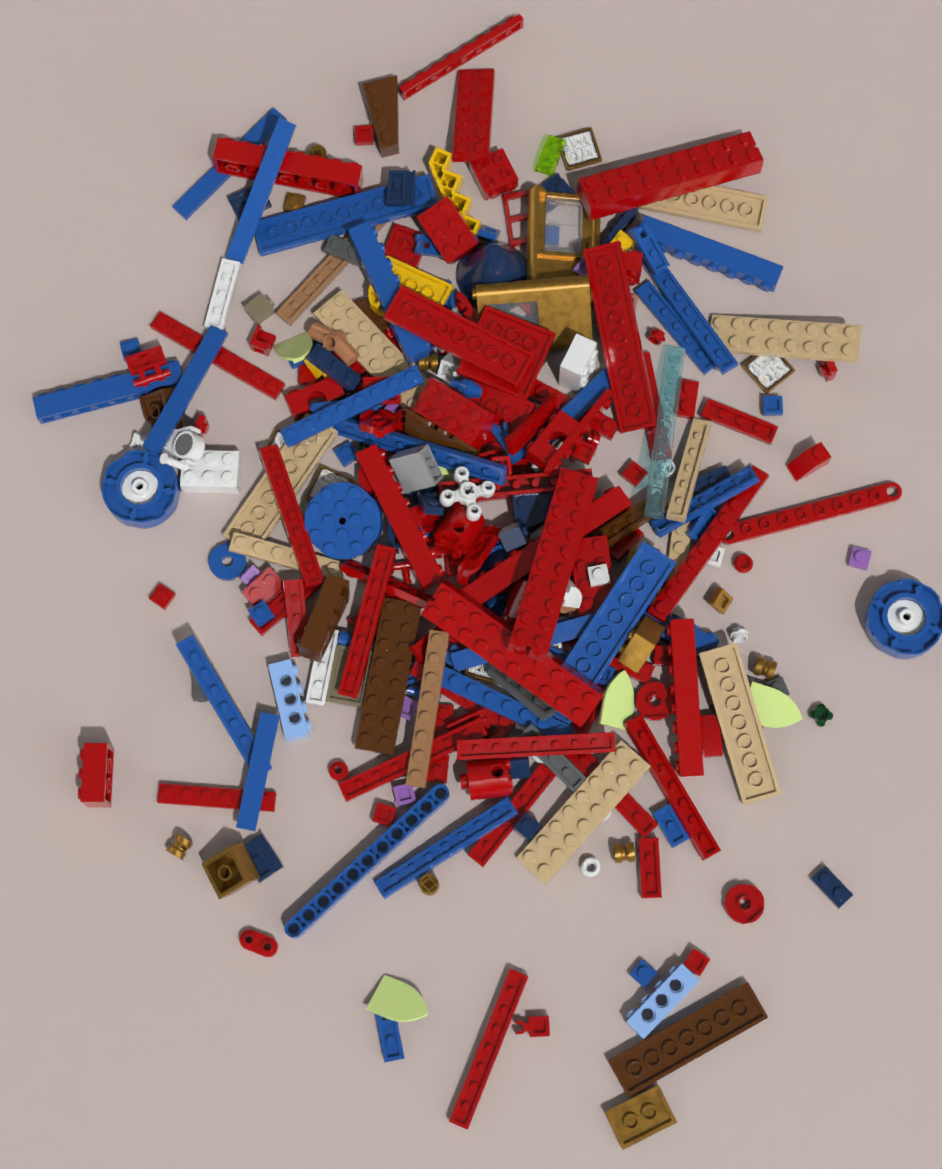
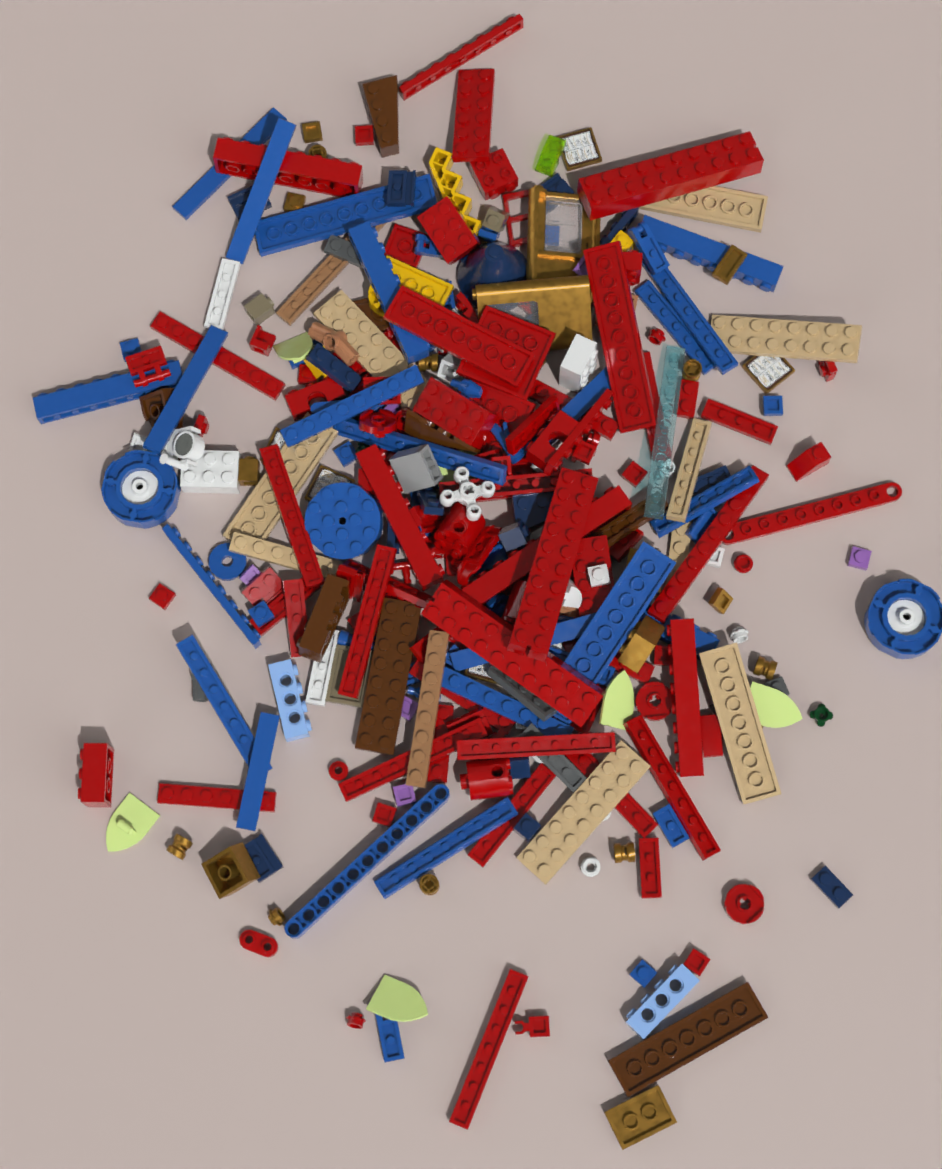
(129, 824): none -> yellowish green shield
(217, 591): none -> blue plate
(249, 471): none -> pearl gold brick
(276, 916): none -> pearl gold plate
(312, 132): none -> pearl gold plate
(355, 1020): none -> red plate
(356, 580): none -> red plate
(495, 219): none -> dark tan brick
(693, 367): none -> pearl gold wheel
(729, 264): none -> pearl gold tile

